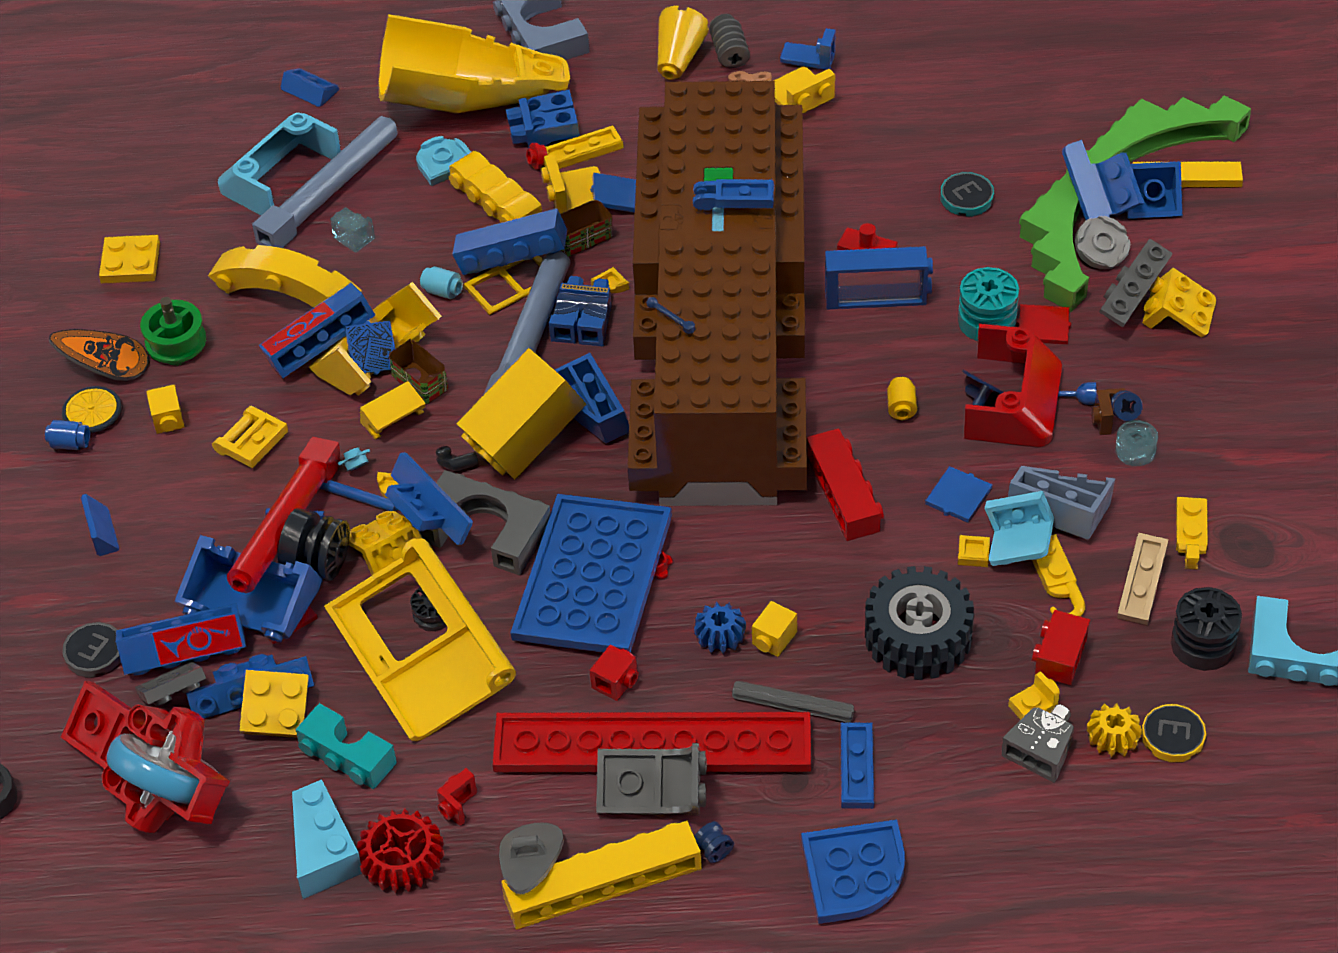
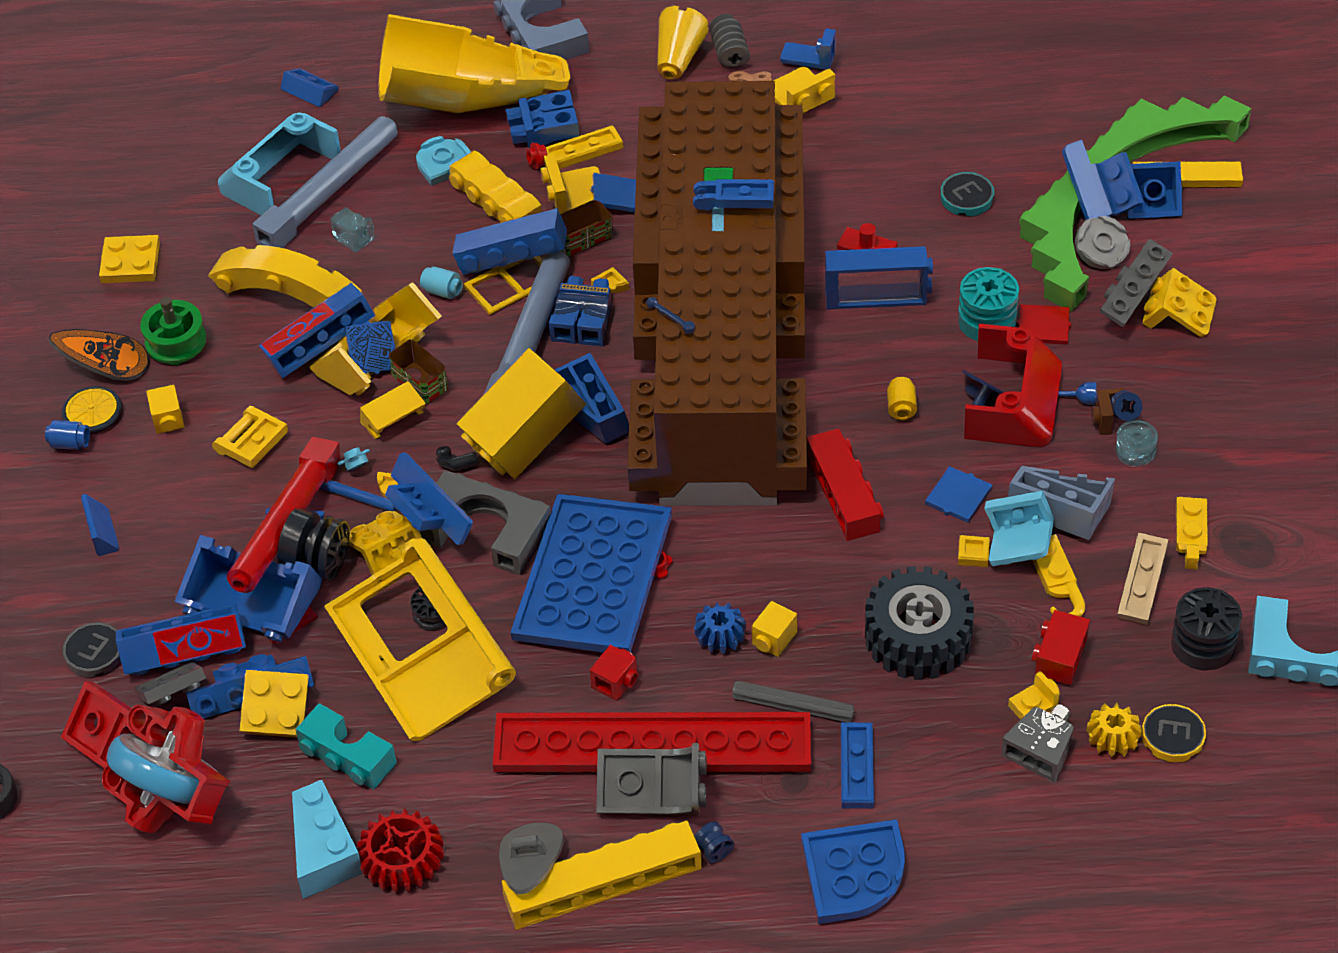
(454, 793): red bracket -> none

